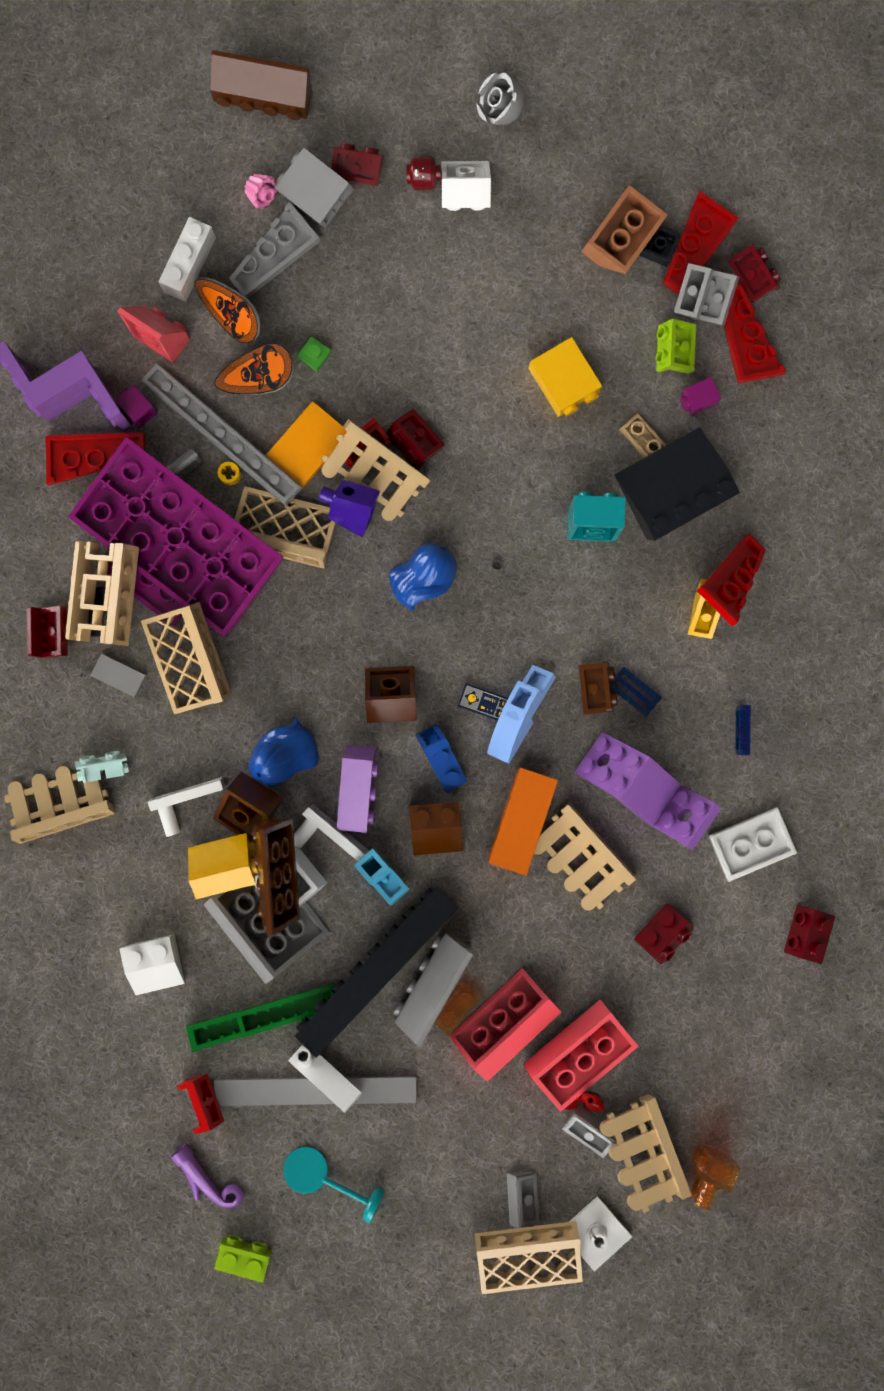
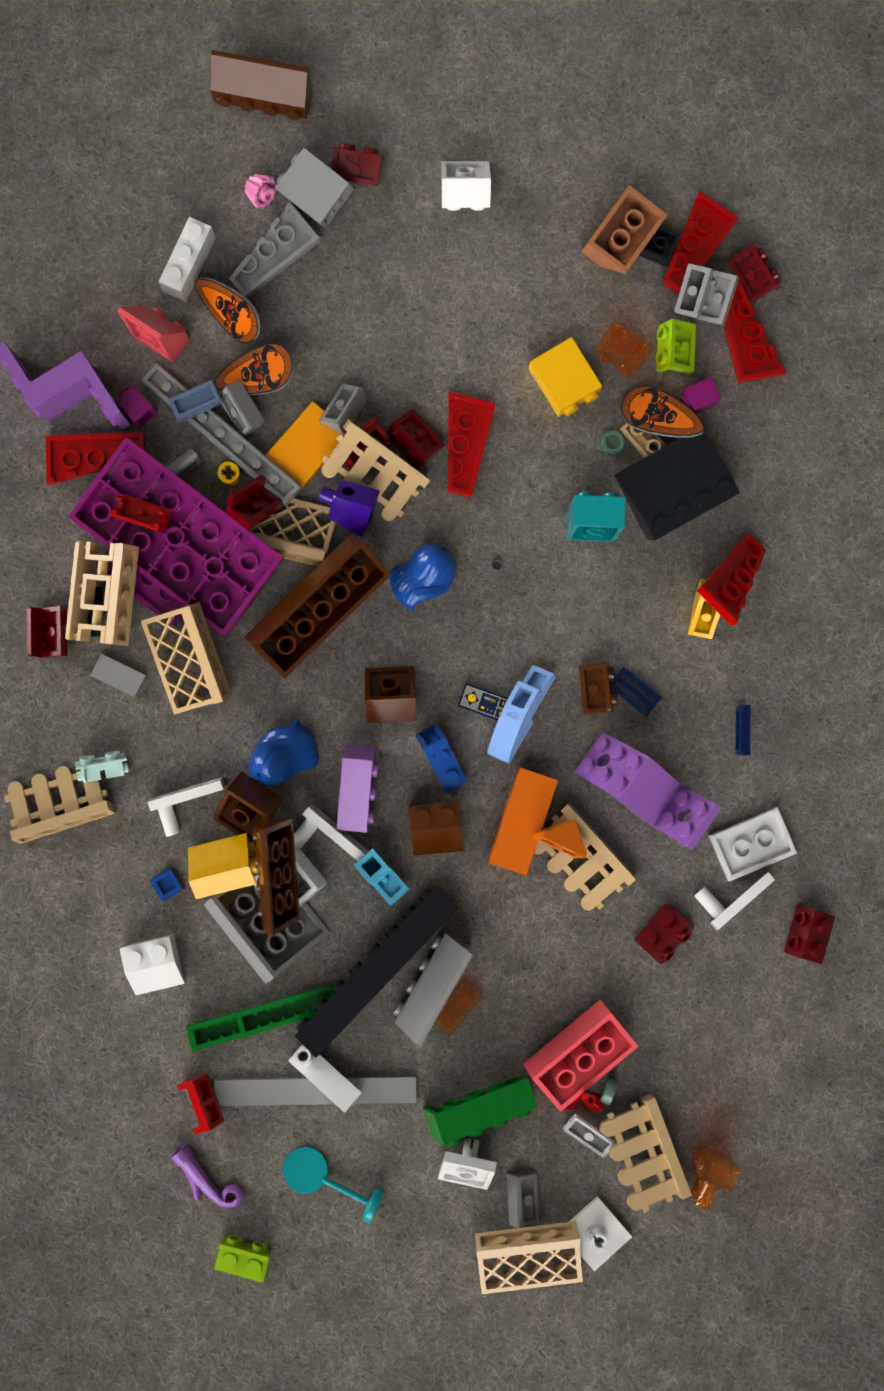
(142, 513): none -> red hinge
(167, 884): none -> blue tile
(195, 401): none -> sand blue tile
(241, 408): none -> light grey slope
(252, 503): none -> dark red bracket
(314, 354): bright green plate -> none
(318, 605): none -> reddish brown brick
(344, 406): none -> light grey slope
(423, 173): dark red head -> none
(467, 435): none -> red wing
(467, 1168): none -> white tile
(480, 1110): none -> green wedge
(500, 99): light grey cylinder -> none
(504, 1024): coral slope -> none
(564, 838): none -> orange slope
(608, 1091): none -> sand green tile
(612, 442): none -> sand green tile
(623, 350): none -> clear orange brick
(660, 413): none -> shield
(722, 915): none -> white piece

